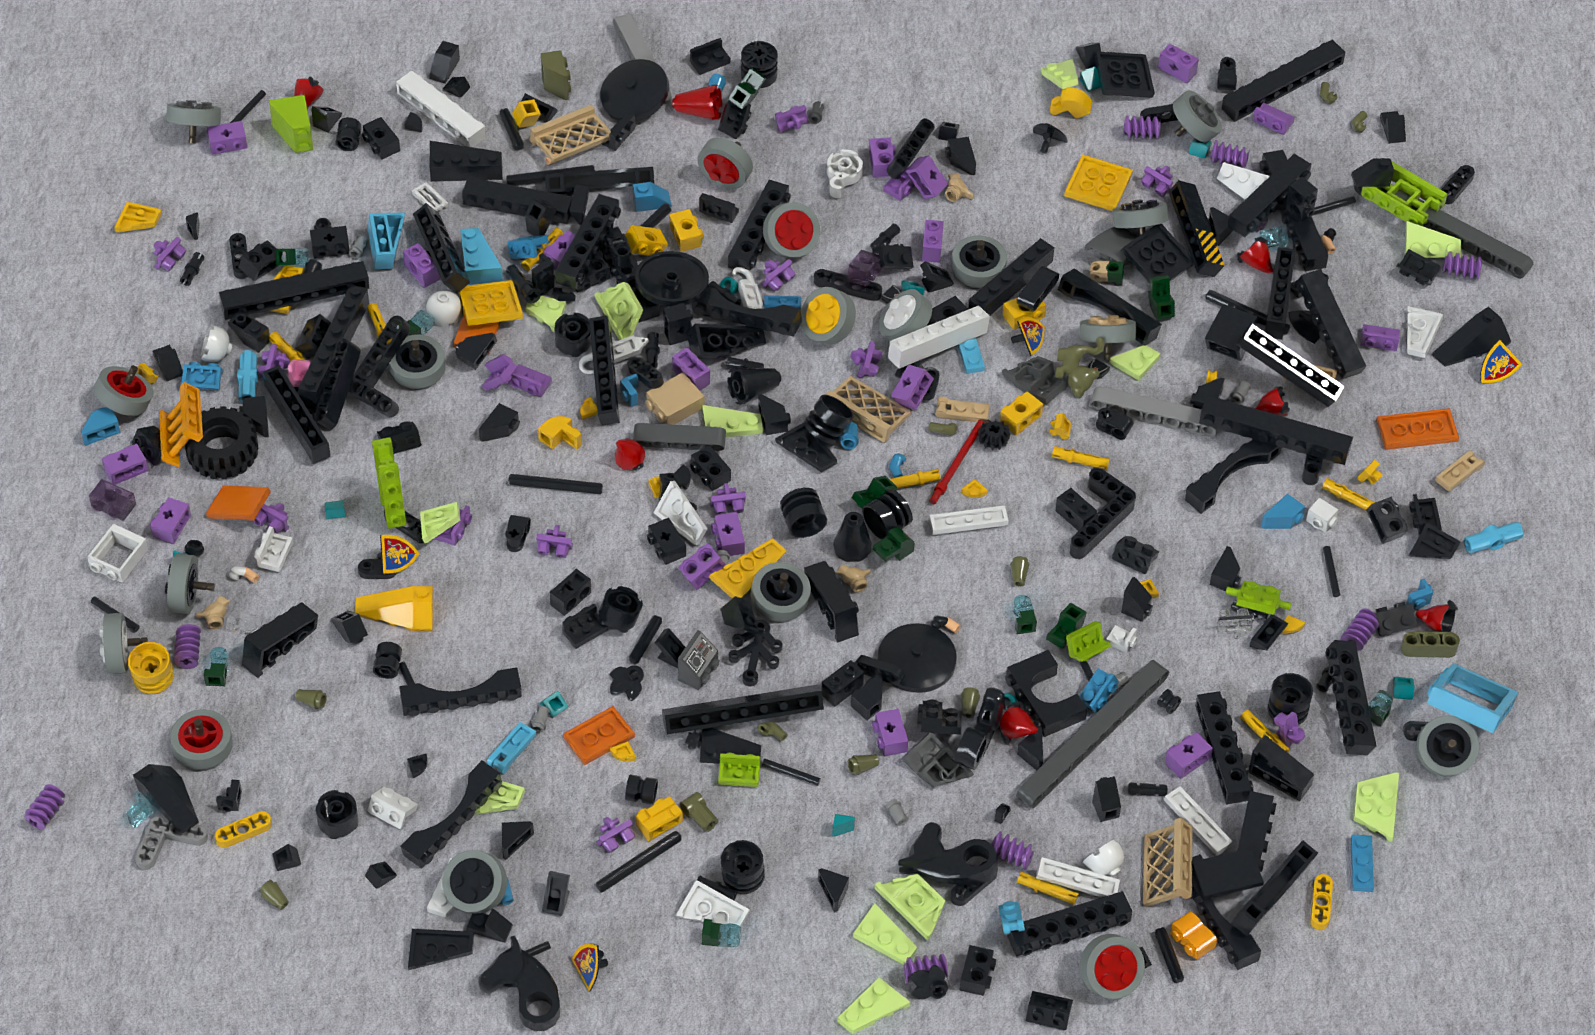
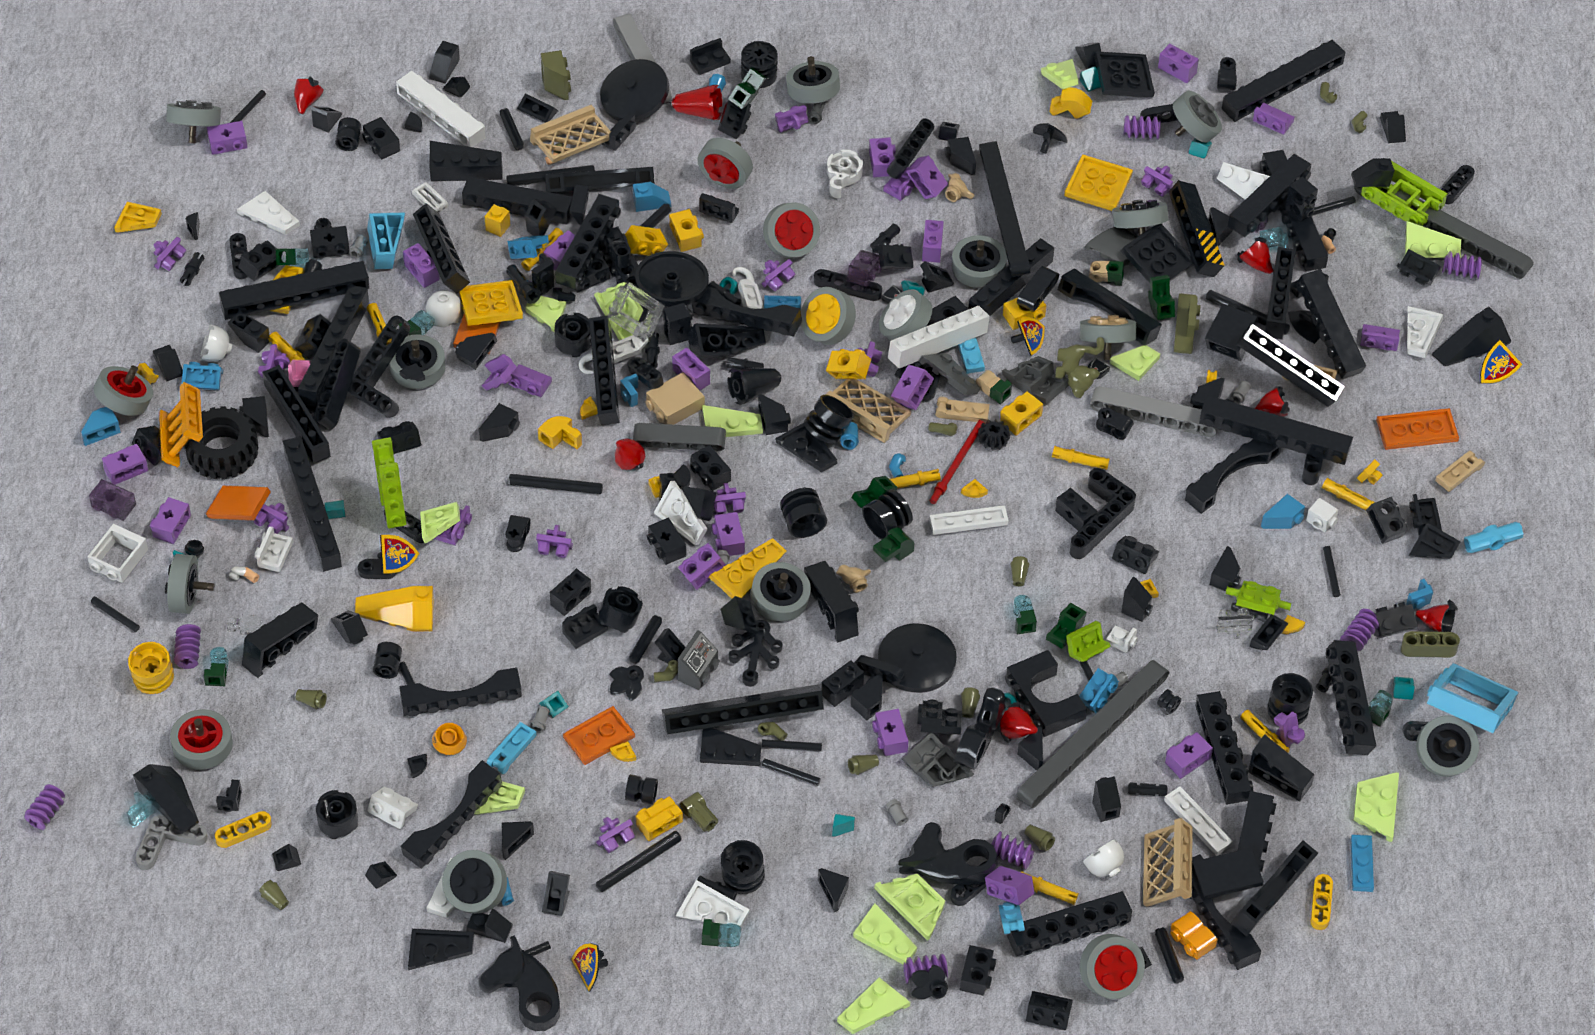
(116, 642): light grey wheel -> none
(214, 613): tan animal -> none
(247, 375): medium azure piece -> none
(270, 212): none -> white wing
(292, 122): lime slope -> none
(312, 504): none -> black brick
(412, 372): none -> black tile
(449, 739): none -> light orange hat
(478, 258): medium azure wedge -> none
(497, 220): none -> yellow brick
(526, 113): yellow brick -> none
(638, 329): none -> clear window
(669, 673): none -> olive arm
(693, 739): black plate -> none
(701, 501): none -> black slope
(739, 770): lime bracket -> none
(751, 239): black brick -> none
(791, 745): none -> black bar
(813, 81): none -> light grey wheel
(848, 364): none -> yellow brick
(852, 538): black cone -> none
(947, 622): arm -> none
(955, 374): none -> dark grey wing
(994, 386): none -> leg
(1004, 209): none -> black beam
(1009, 885): none -> medium lavender brick
(1041, 838): none -> olive cone
(1061, 426): yellow tile -> none
(1076, 878): white plate -> none
(1186, 323): none -> olive bracket
(1229, 155): medium lavender piece -> none

